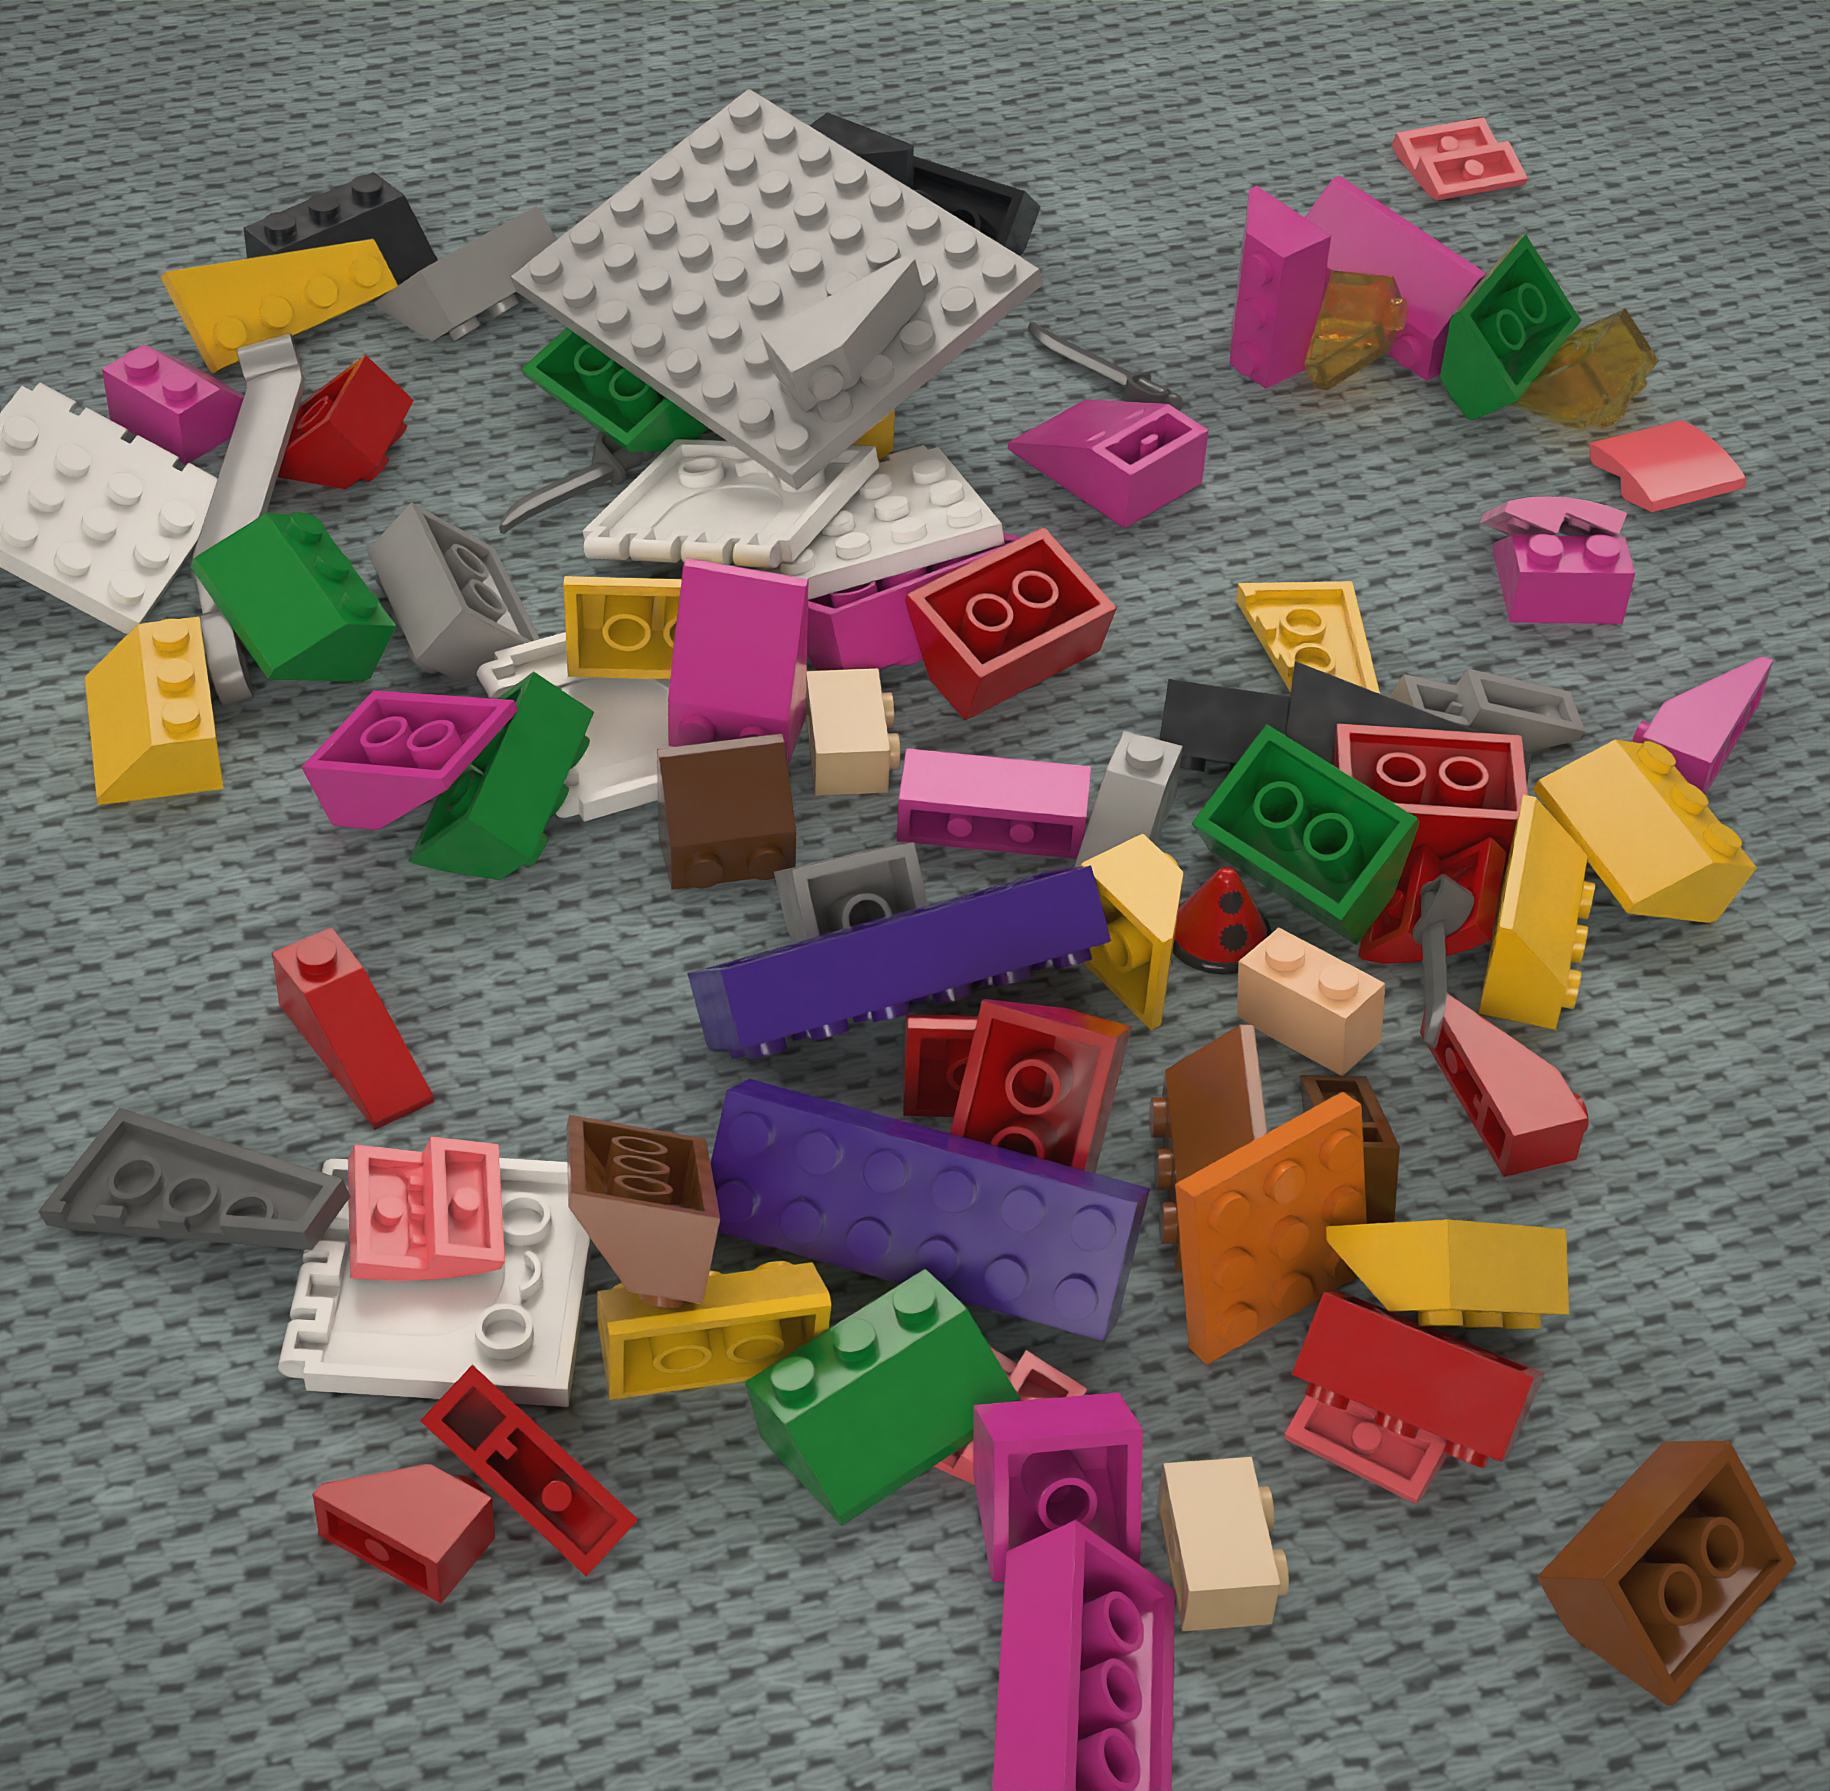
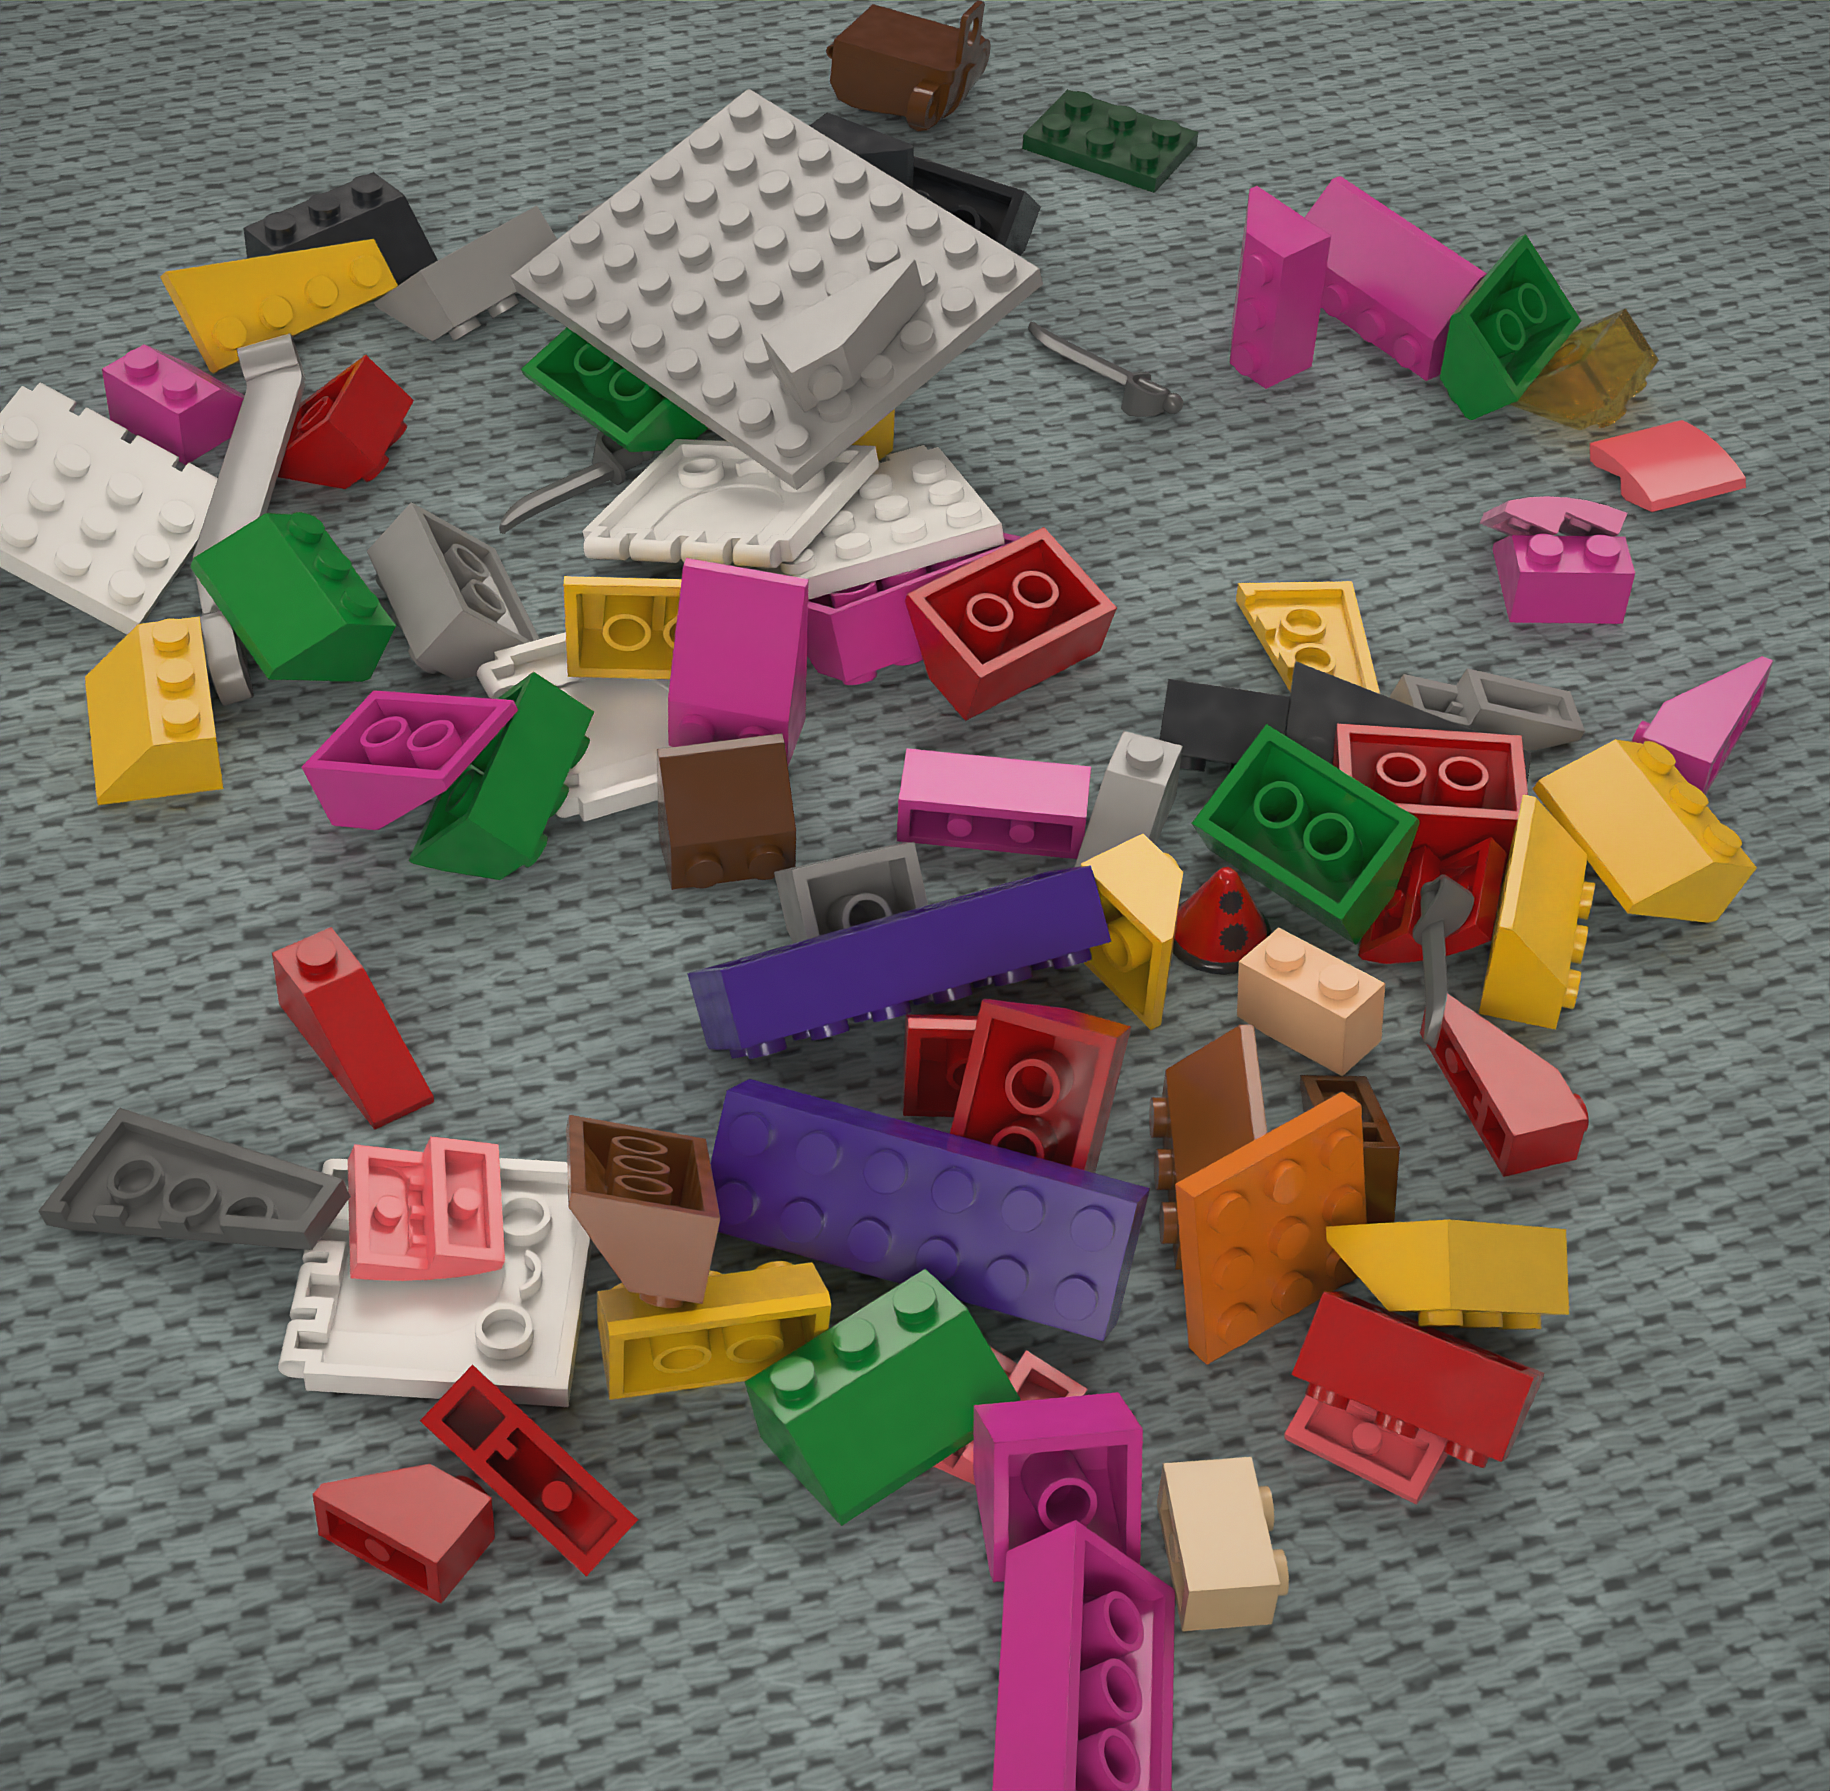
(849, 732): tan brick -> none
(908, 64): none -> reddish brown piece
(1110, 140): none -> dark green plate
(1118, 455): dark pink slope -> none
(1354, 326): clear yellow slope -> none
(1458, 159): coral slope -> none
(1670, 1566): dark orange slope -> none

